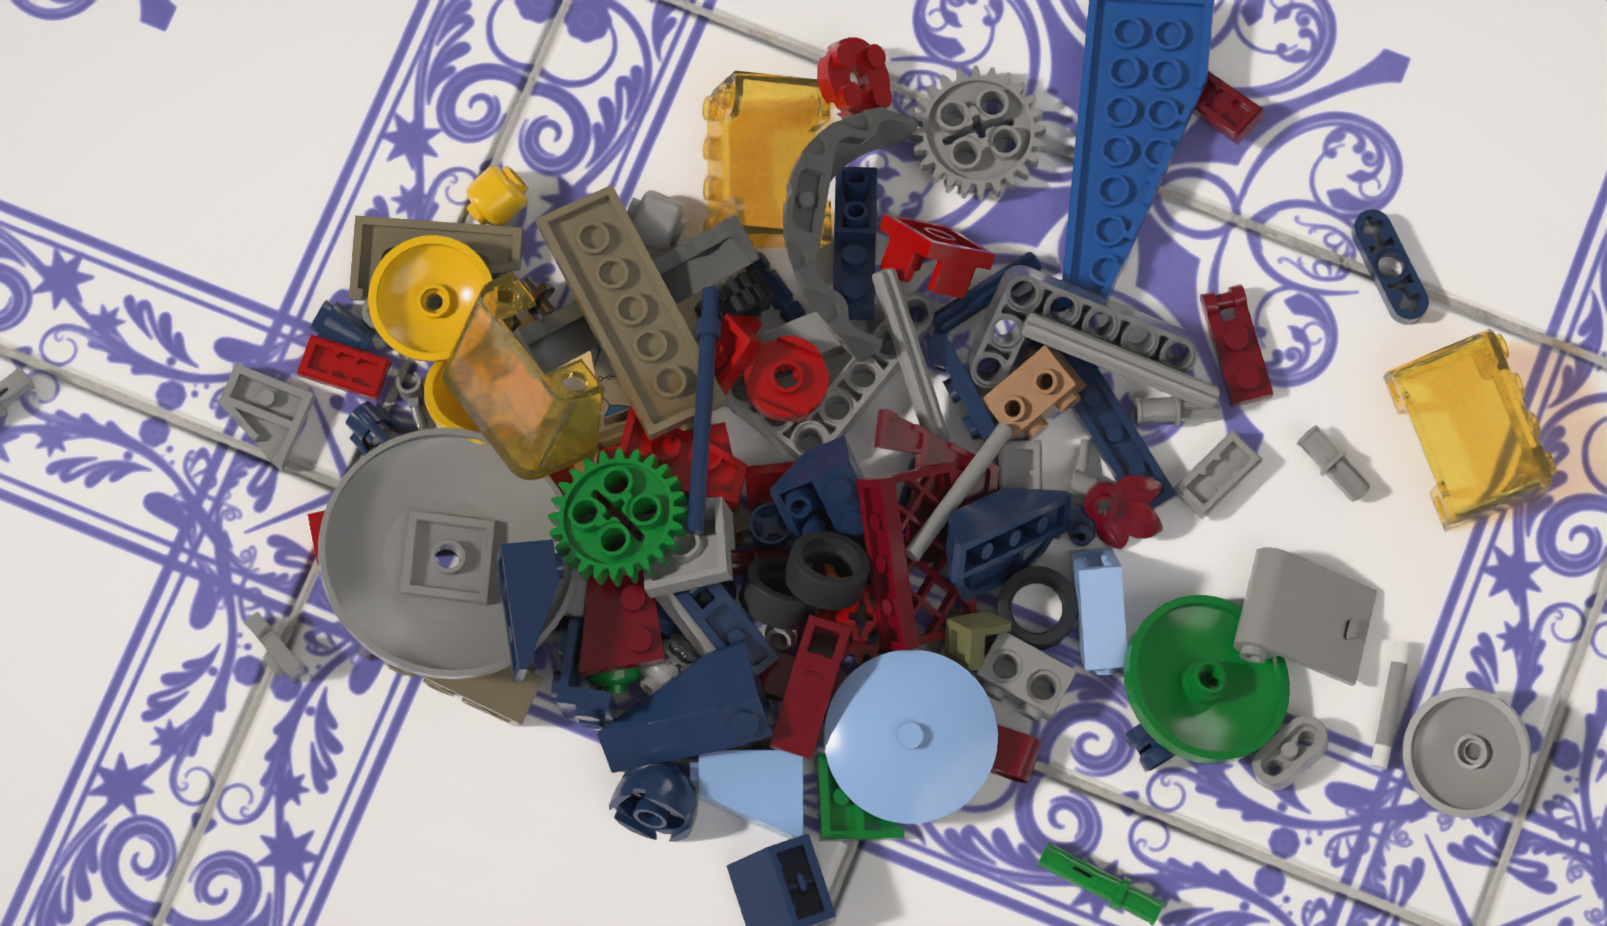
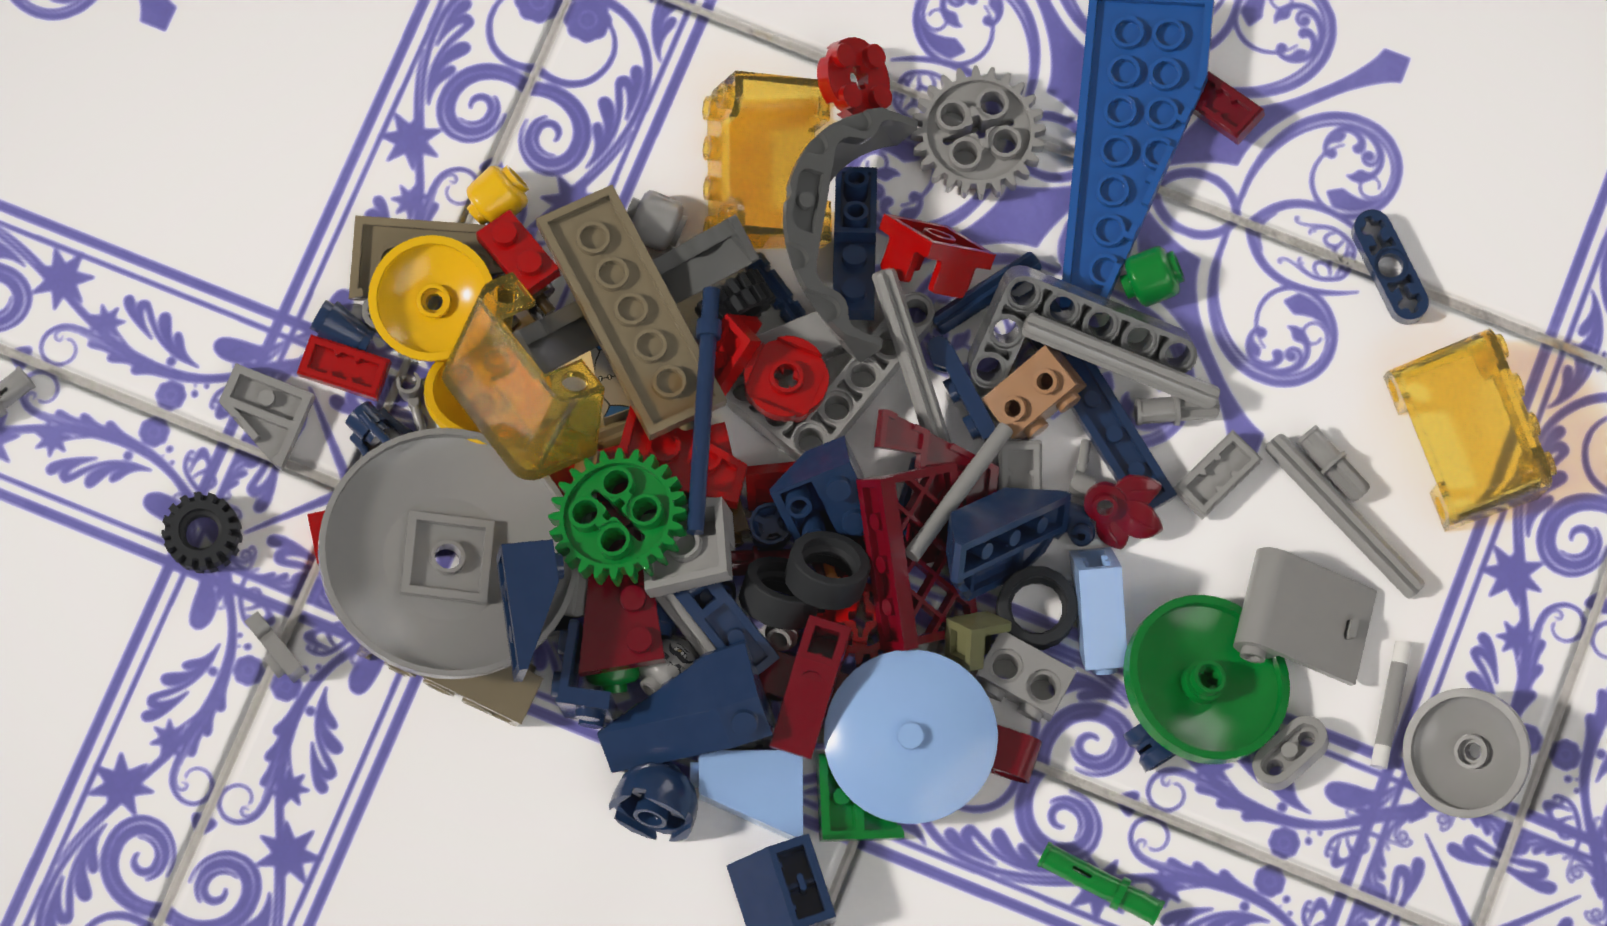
(197, 507): none -> black tyre
(518, 252): none -> red plate
(1152, 276): none -> green head
(1236, 347): dark red plate -> none
(1345, 516): none -> light grey axle

